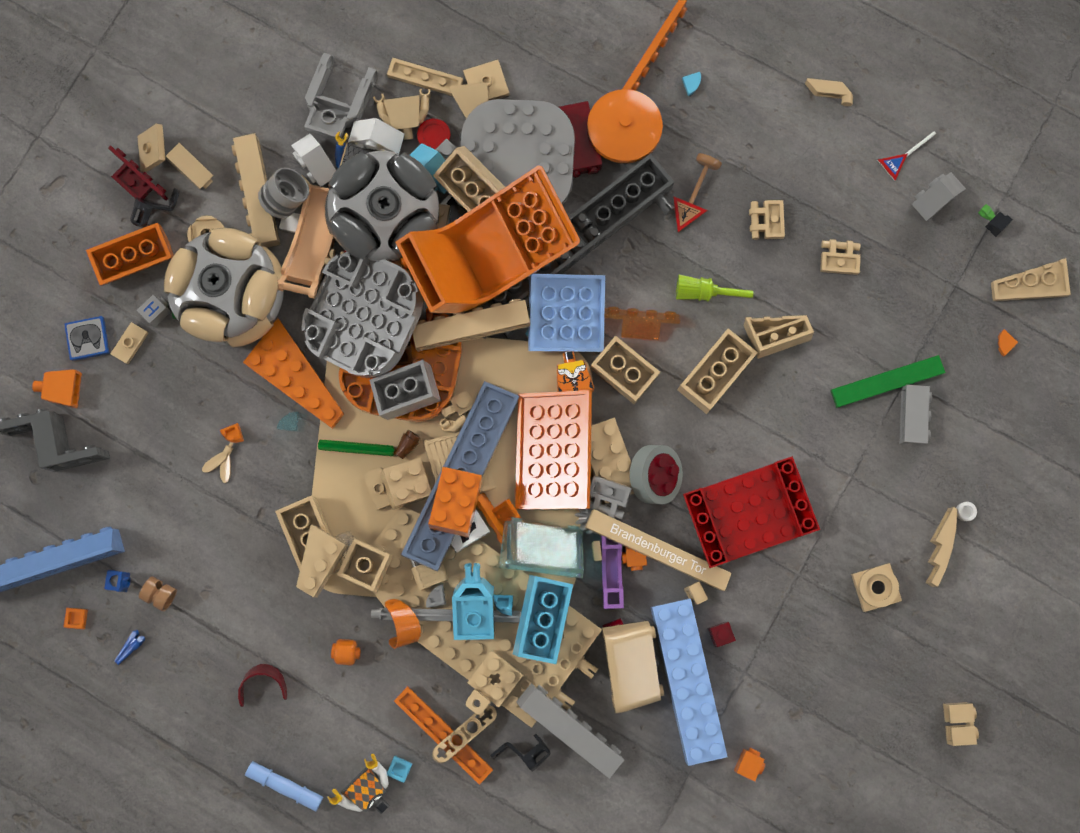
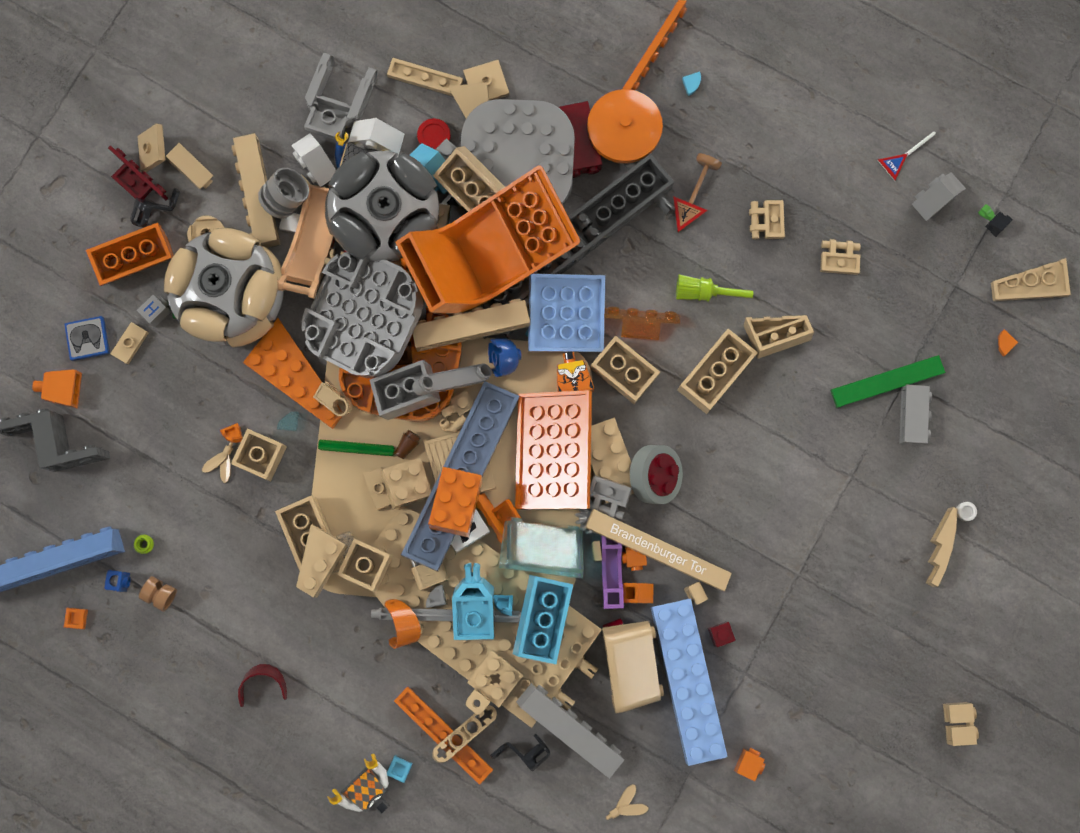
(131, 644): blue piece -> none
(138, 544): none -> lime plate
(259, 455): none -> tan brick
(284, 786): light blue piece -> none
(329, 397): none -> tan piece
(345, 652): orange head -> none
(404, 112): tan torso -> none
(451, 379): none -> light grey piece
(504, 356): none -> blue cylinder
(624, 807): none -> tan piece
(638, 592): none -> orange brick
(751, 512): red slope -> none
(830, 89): tan piece -> none
(863, 583): tan piece -> none

